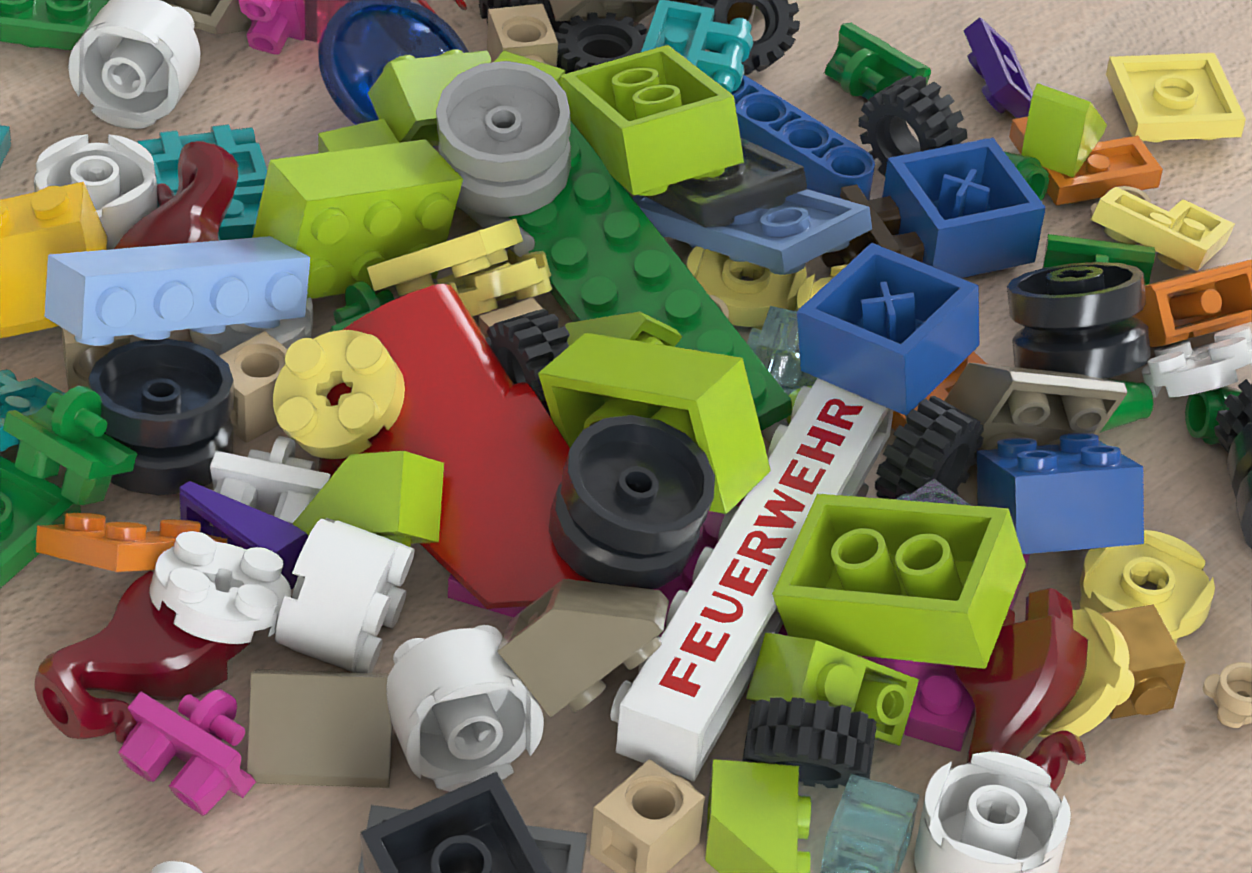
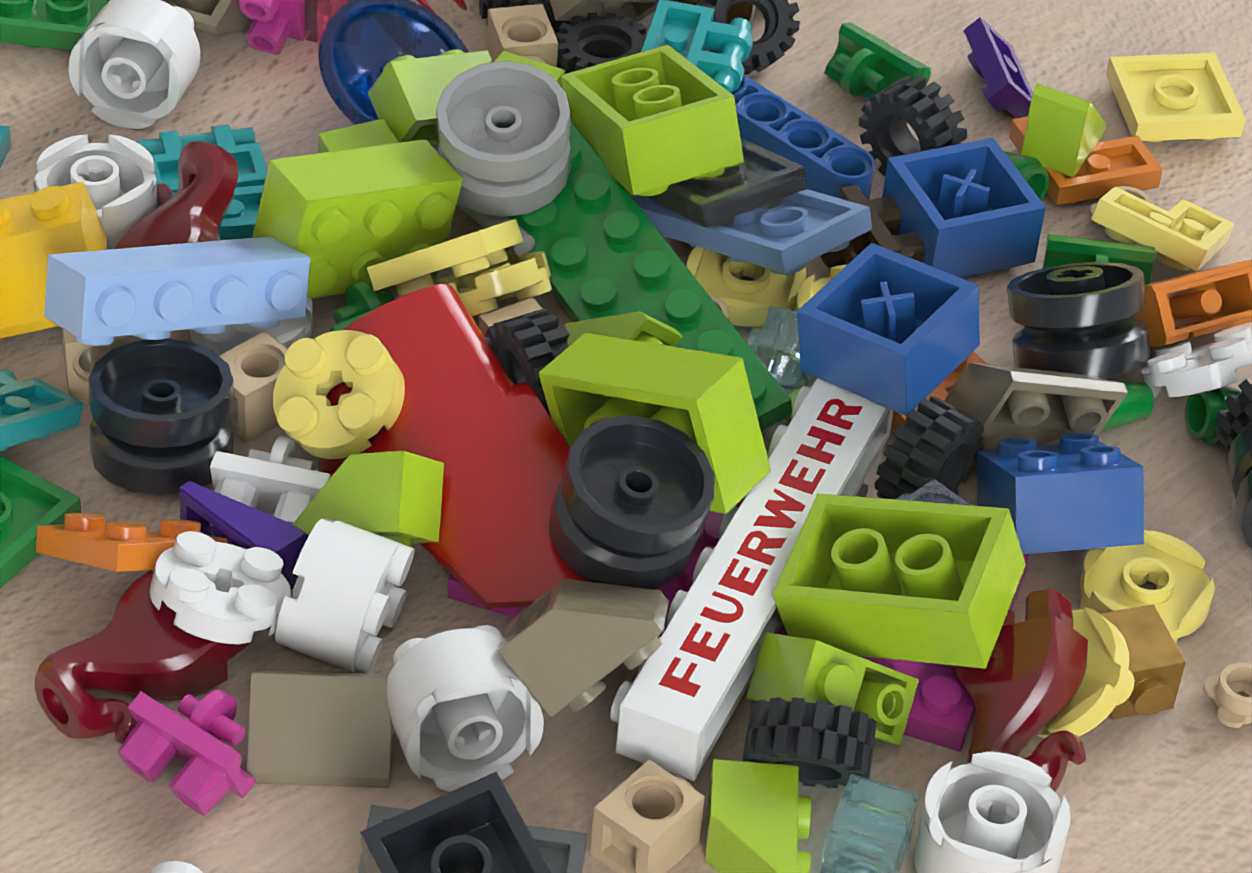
(70, 435): green hips -> none

